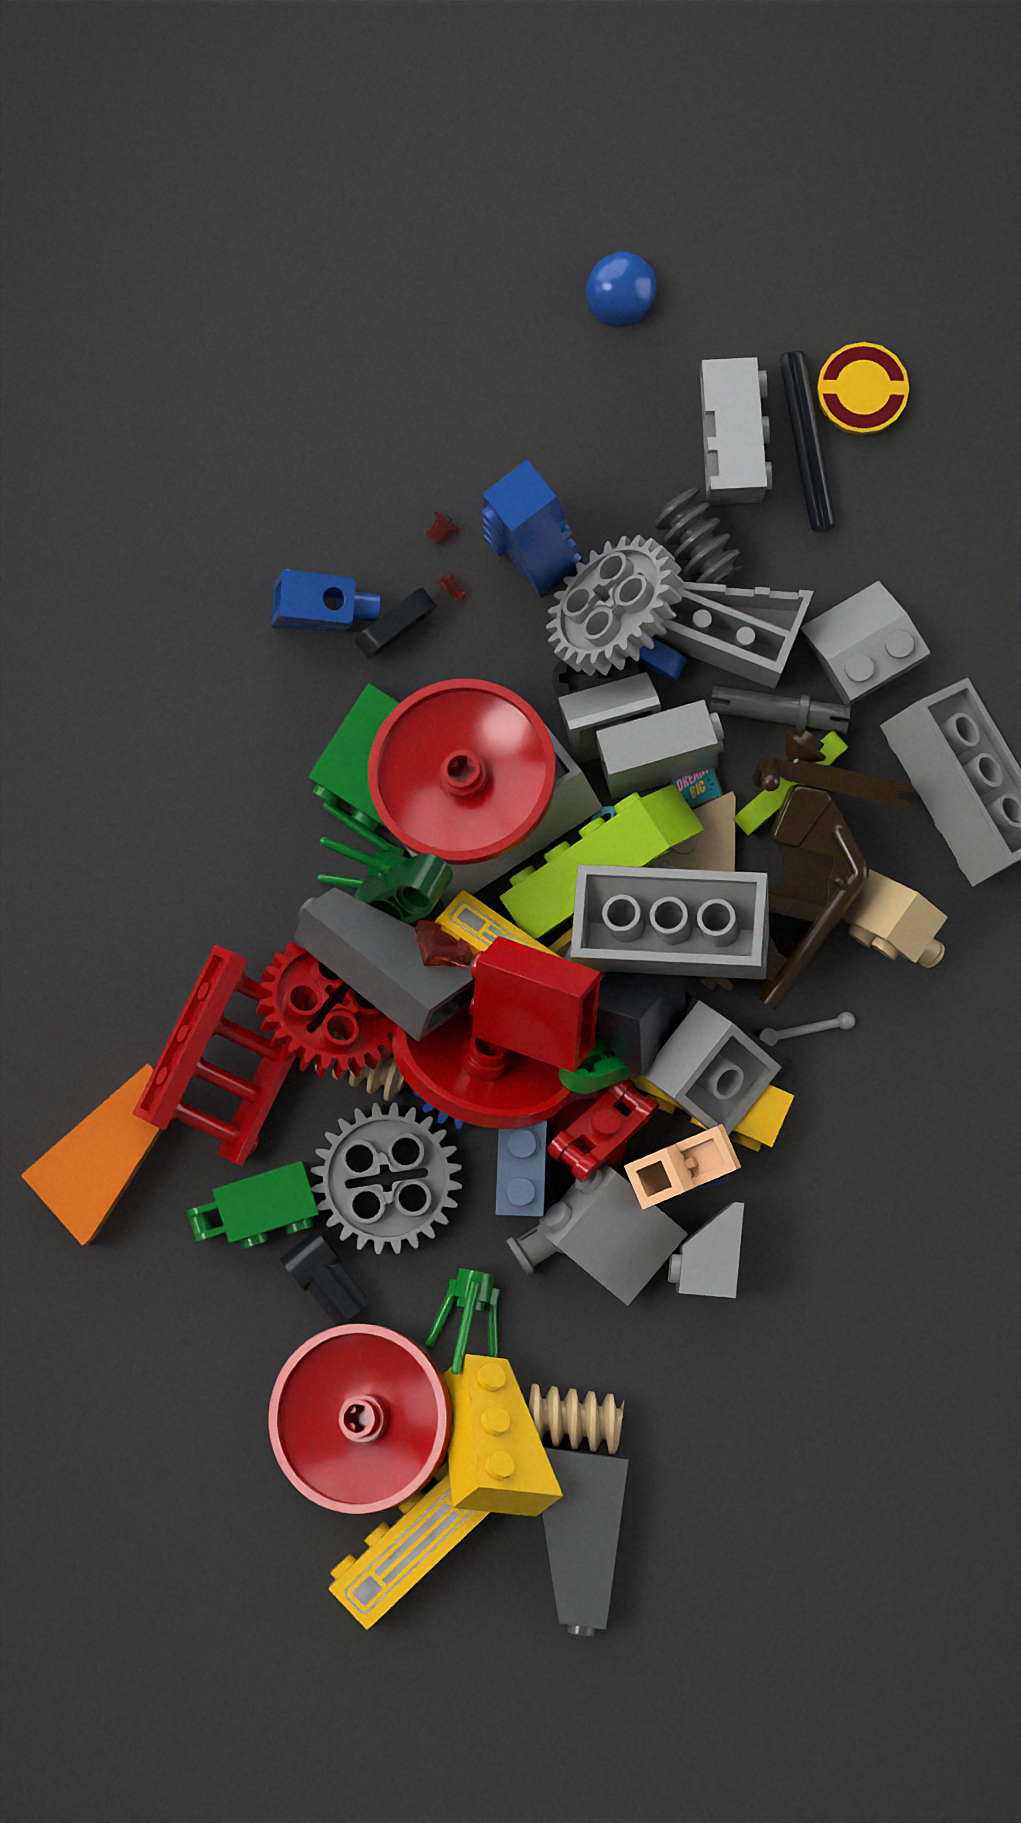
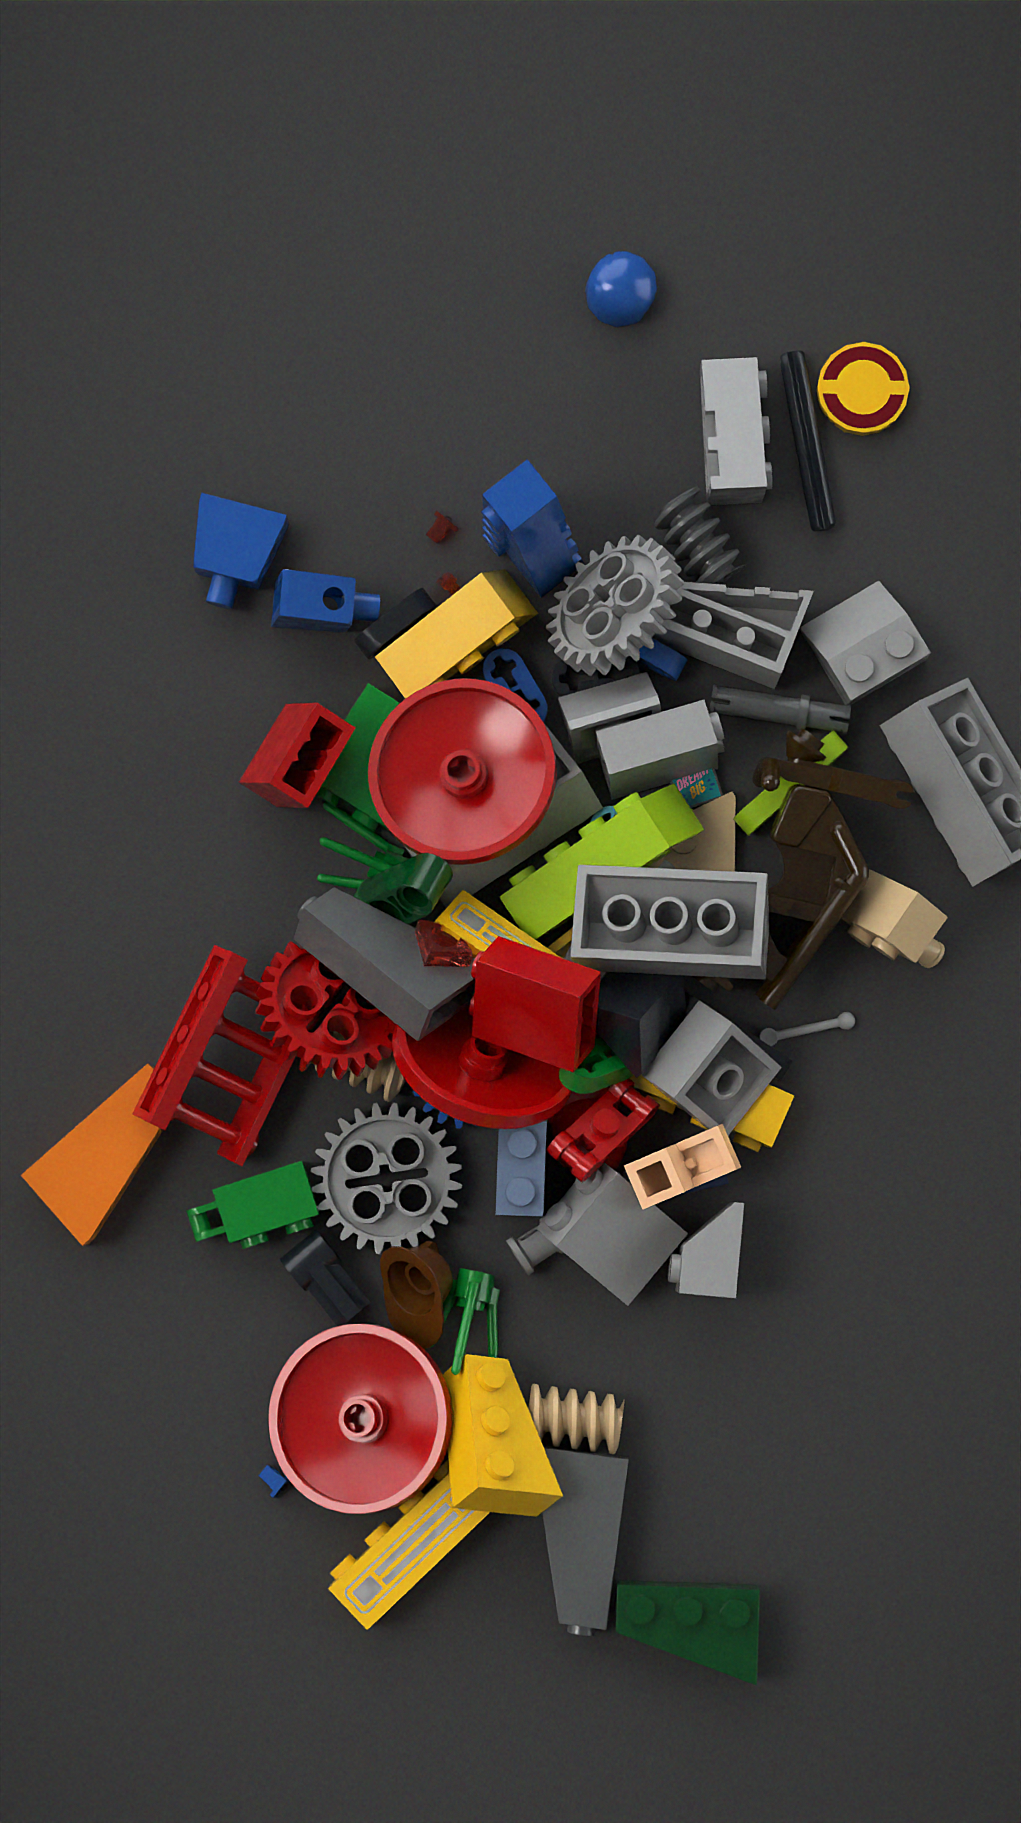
(235, 546): none -> blue torso
(274, 1480): none -> blue piece
(297, 755): none -> red brick
(415, 1289): none -> reddish brown piece
(457, 632): none -> yellow wedge
(521, 676): none -> blue beam
(694, 1621): none -> dark green wedge

